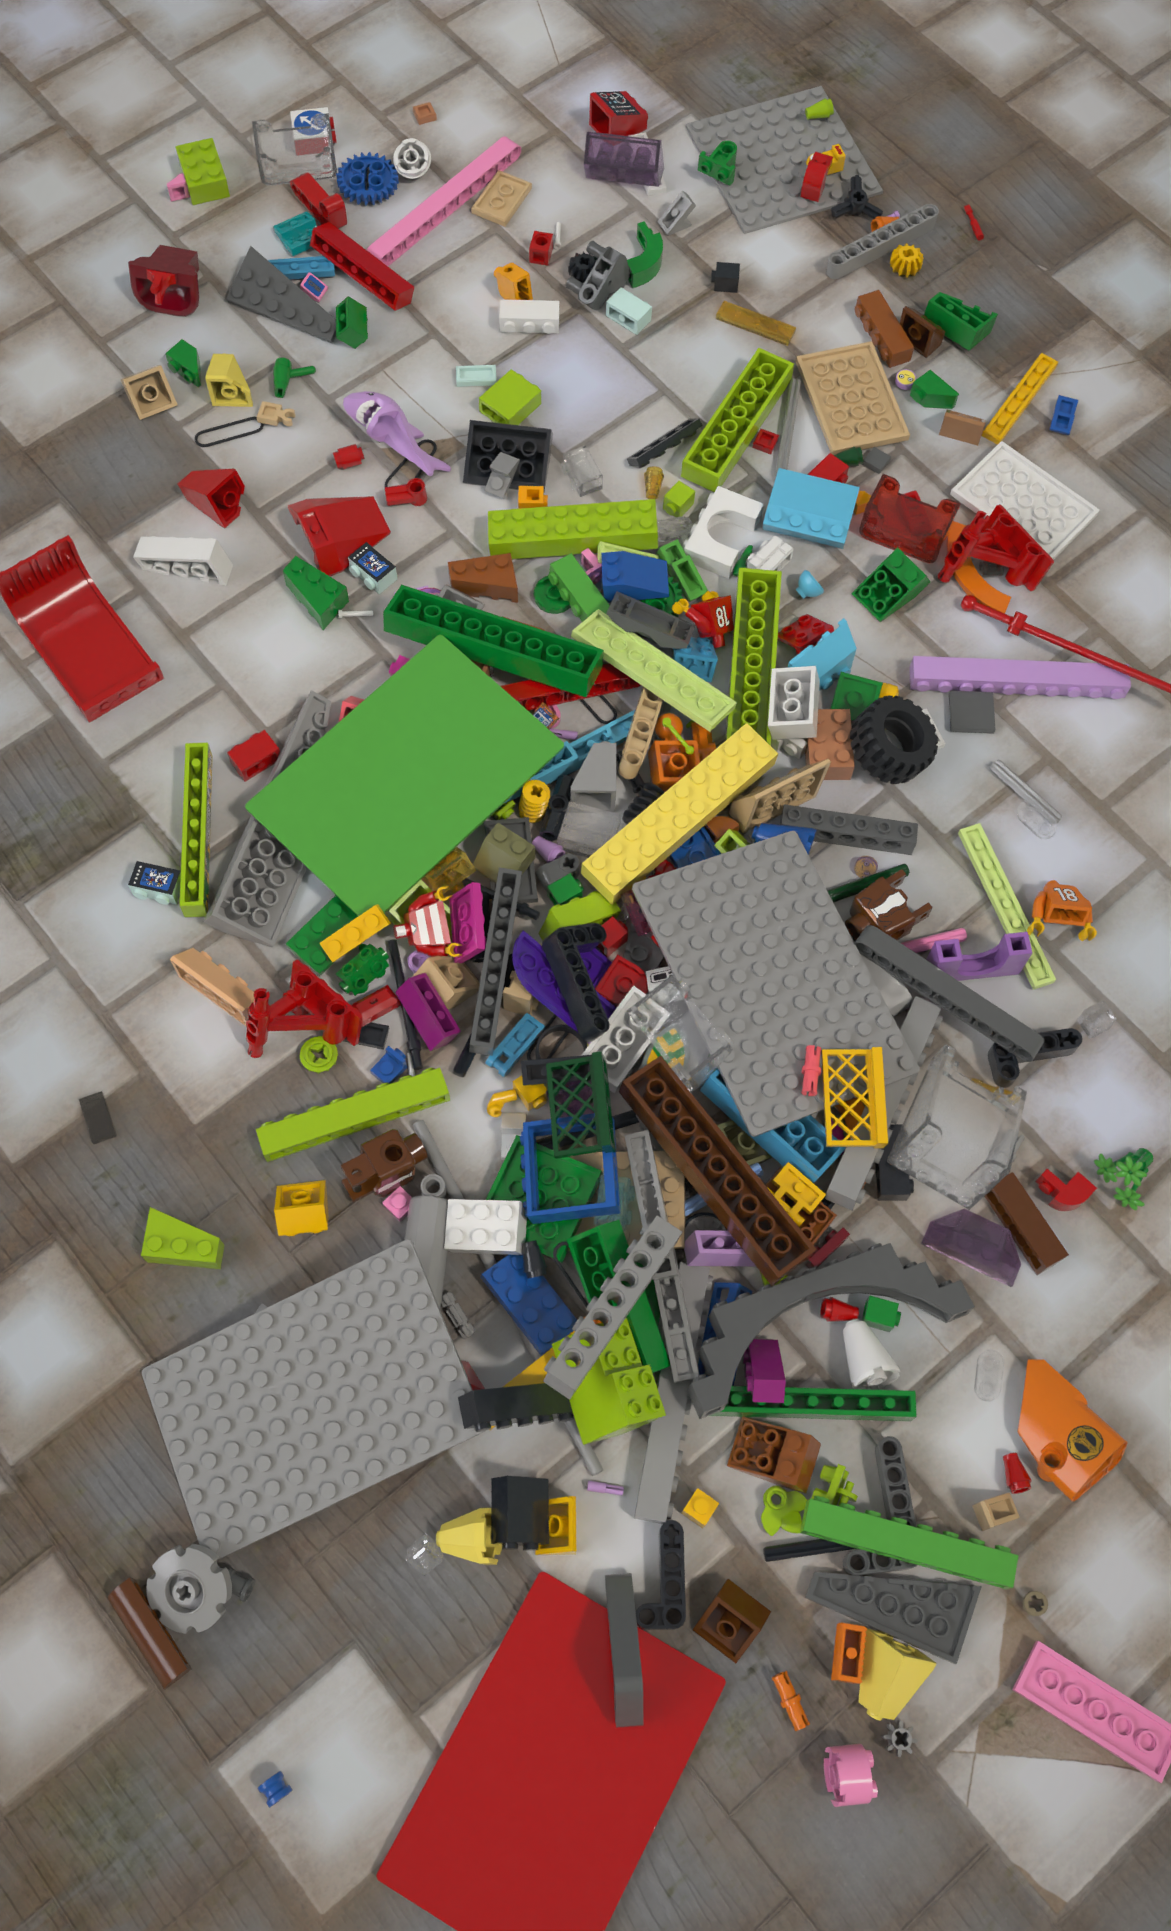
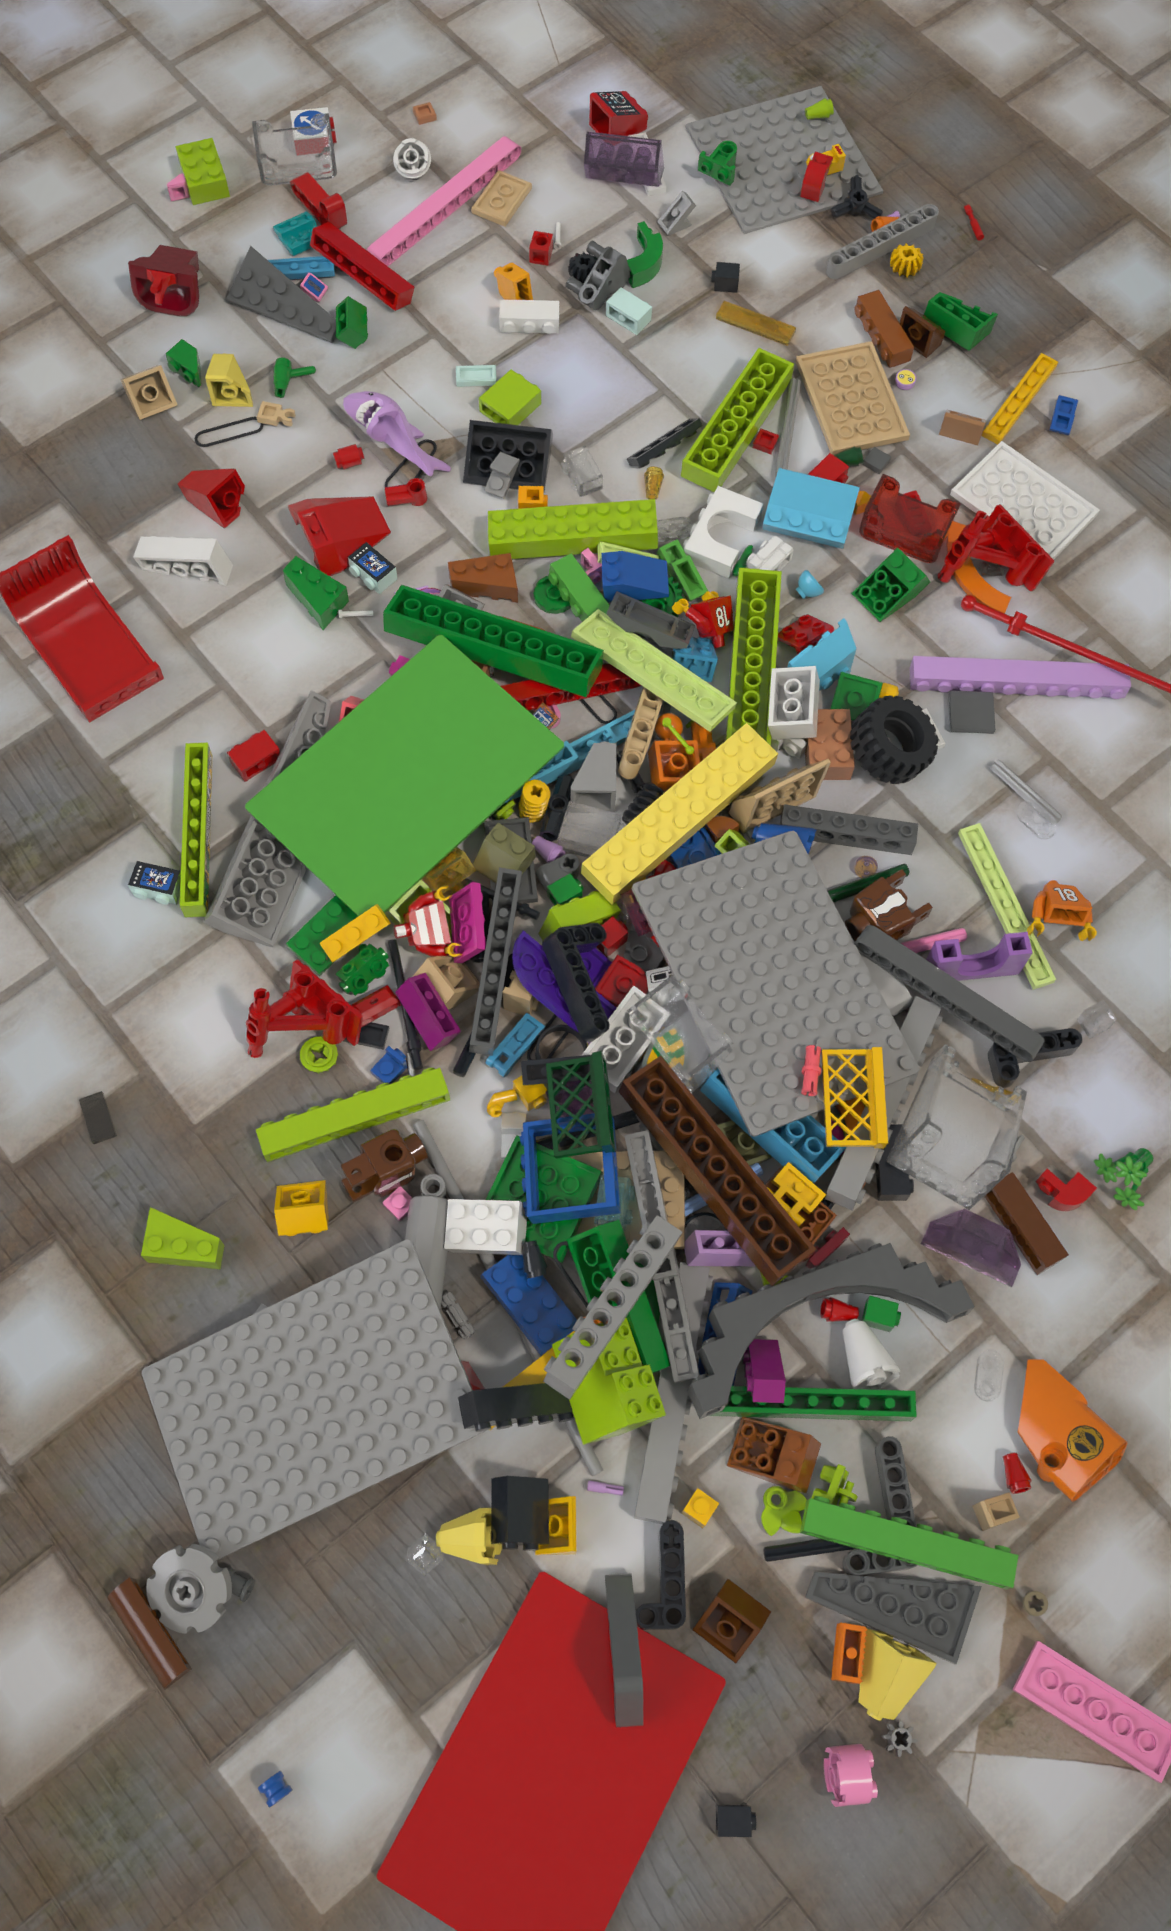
(214, 982): light nougat slope -> none
(353, 178): blue gear -> none
(415, 960): lavender tile -> none
(565, 734): lavender pin -> none
(678, 499): lime brick -> none
(735, 1821): none -> black brick
(790, 1700): orange pin -> none
(933, 392): green slope -> none

